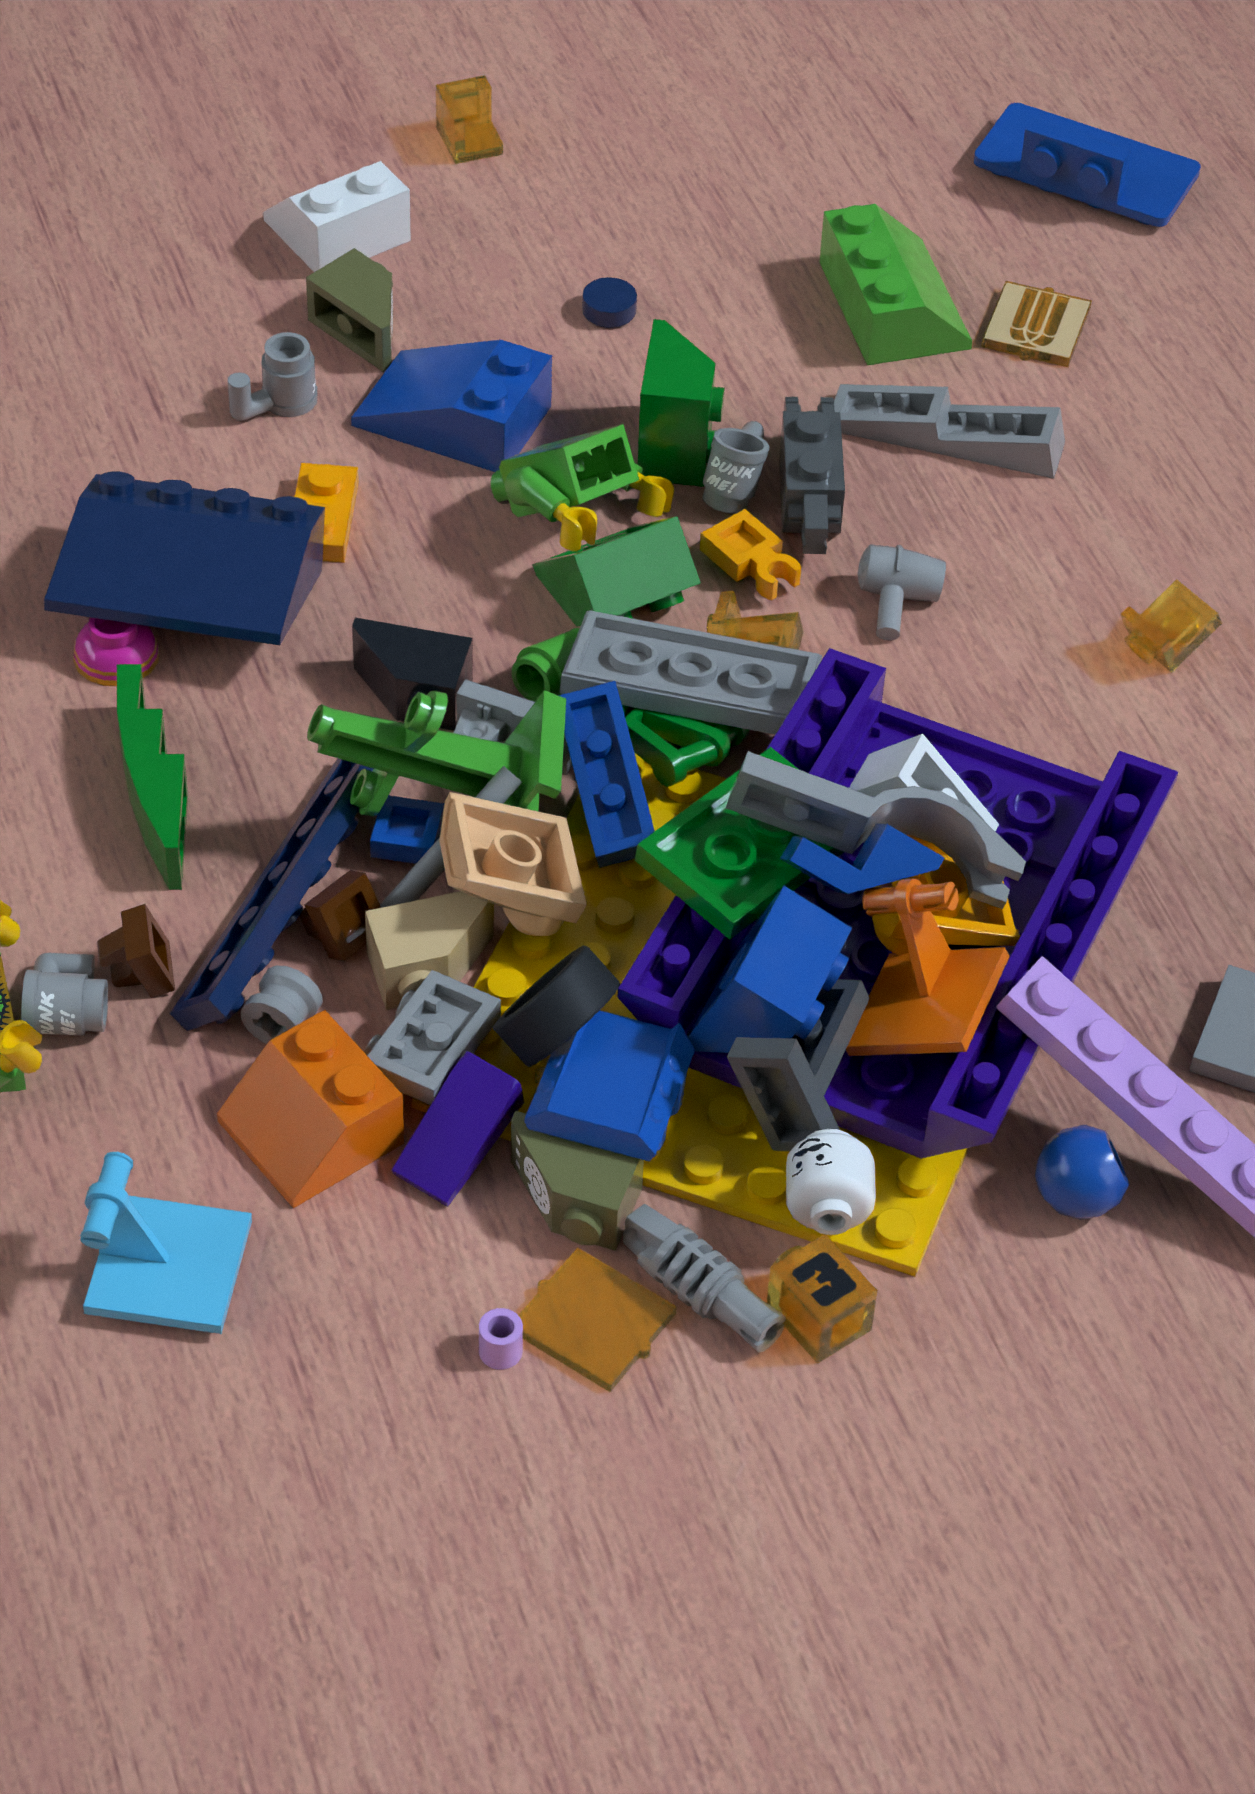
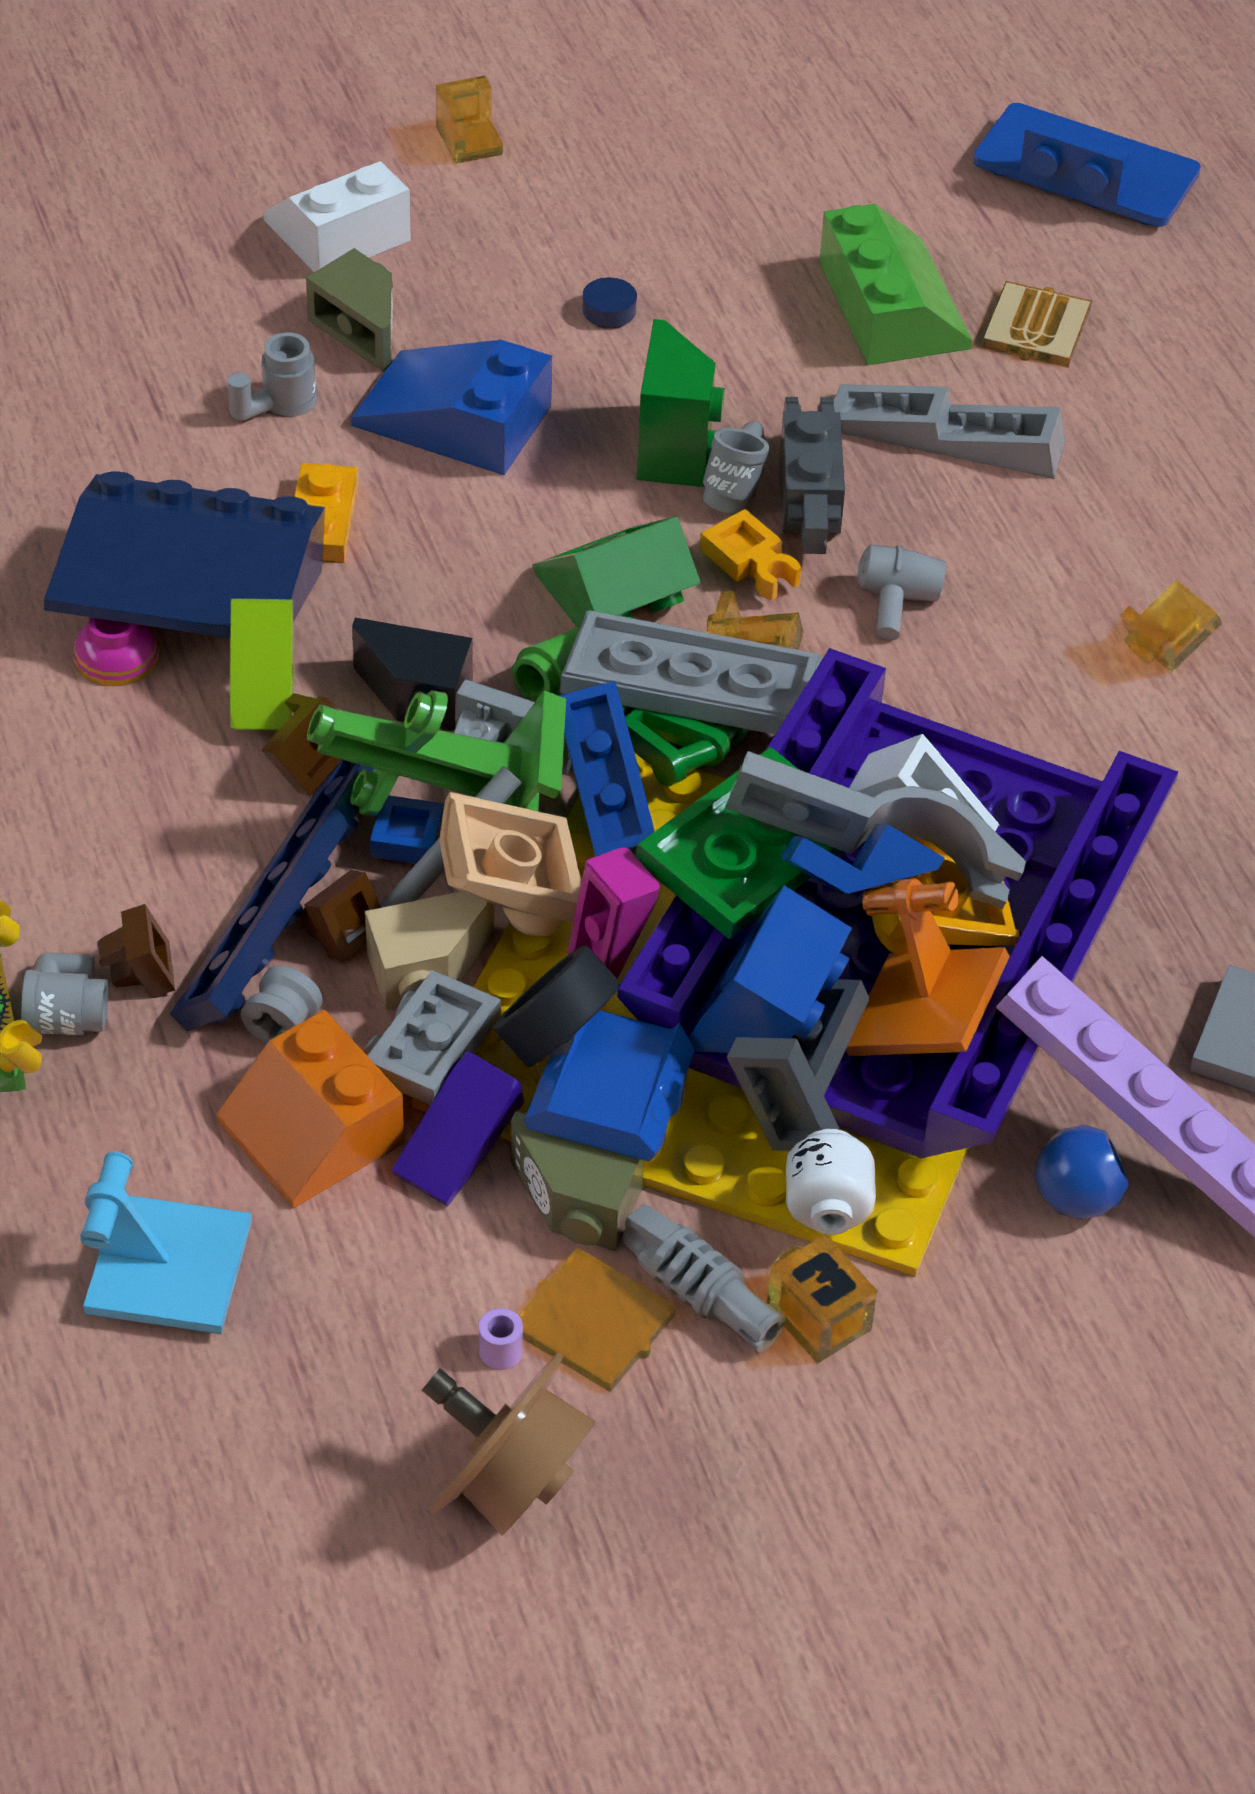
(152, 776): green slope -> none
(261, 663): none -> lime slope
(293, 753): none -> reddish brown bracket
(516, 1452): none -> medium nougat piece
(572, 473): bright green torso -> none
(613, 907): none -> dark pink slope

